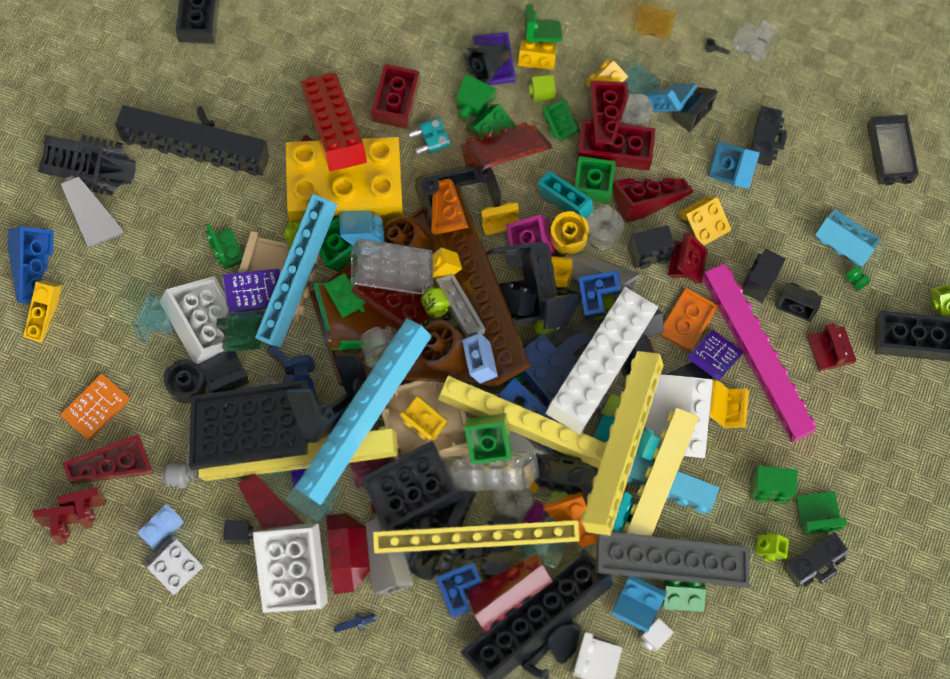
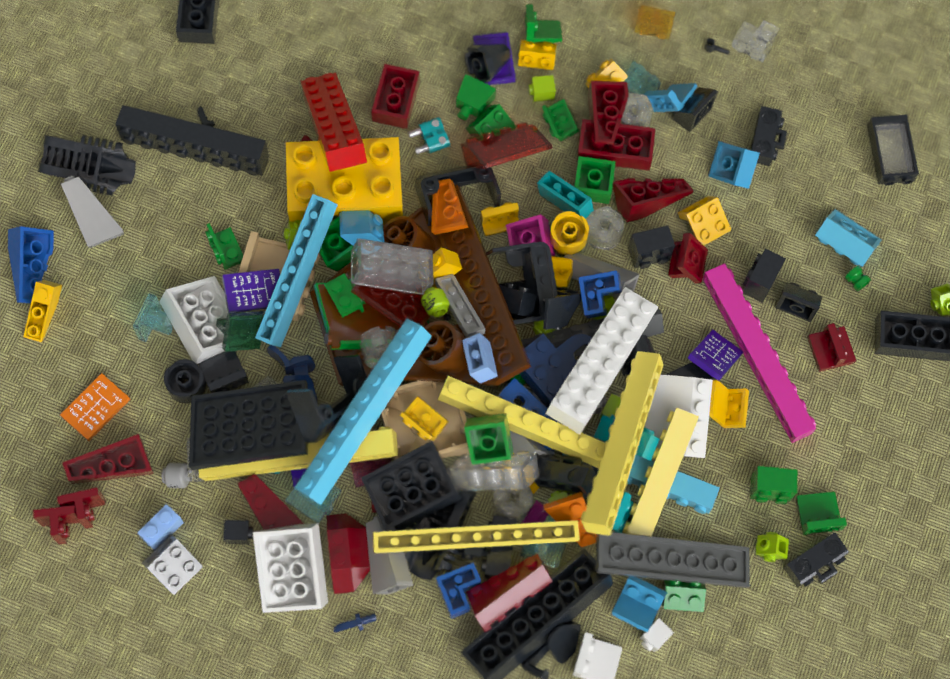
(688, 319): orange tile -> none

